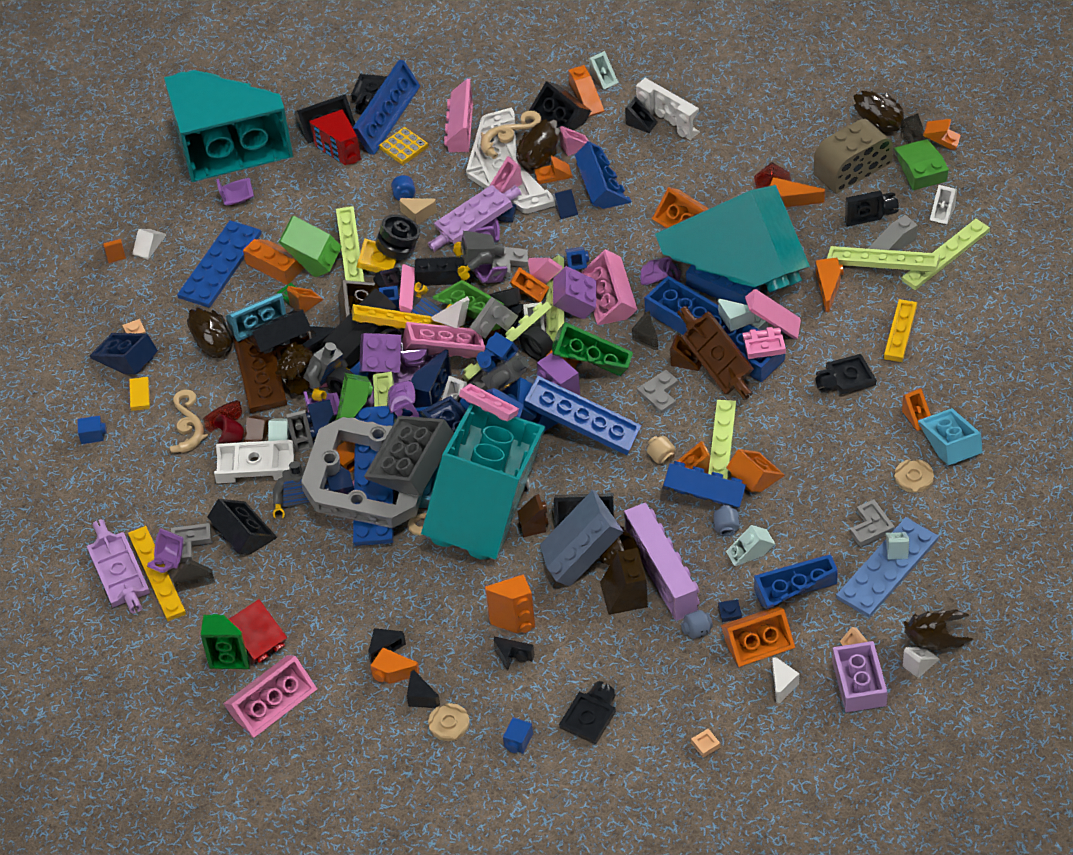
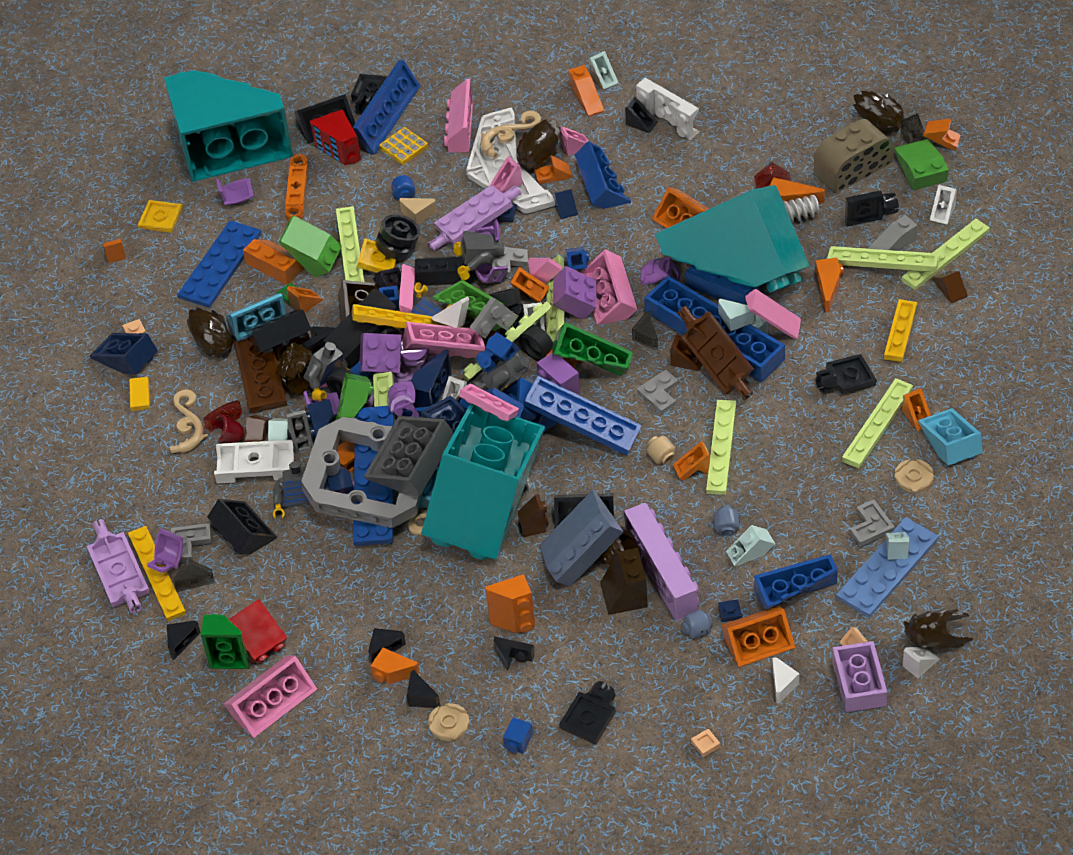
(91, 429): blue brick -> none
(147, 242): white slope -> none
(160, 216): none -> yellow tile
(180, 636): none -> black slope
(297, 177): none -> orange piece
(559, 105): black slope -> none
(704, 485): blue wedge -> none
(754, 470): orange slope -> none
(764, 343): bright pink plate -> none
(802, 207): none -> white piece
(876, 424): none -> yellowish green plate
(951, 285): none -> reddish brown slope

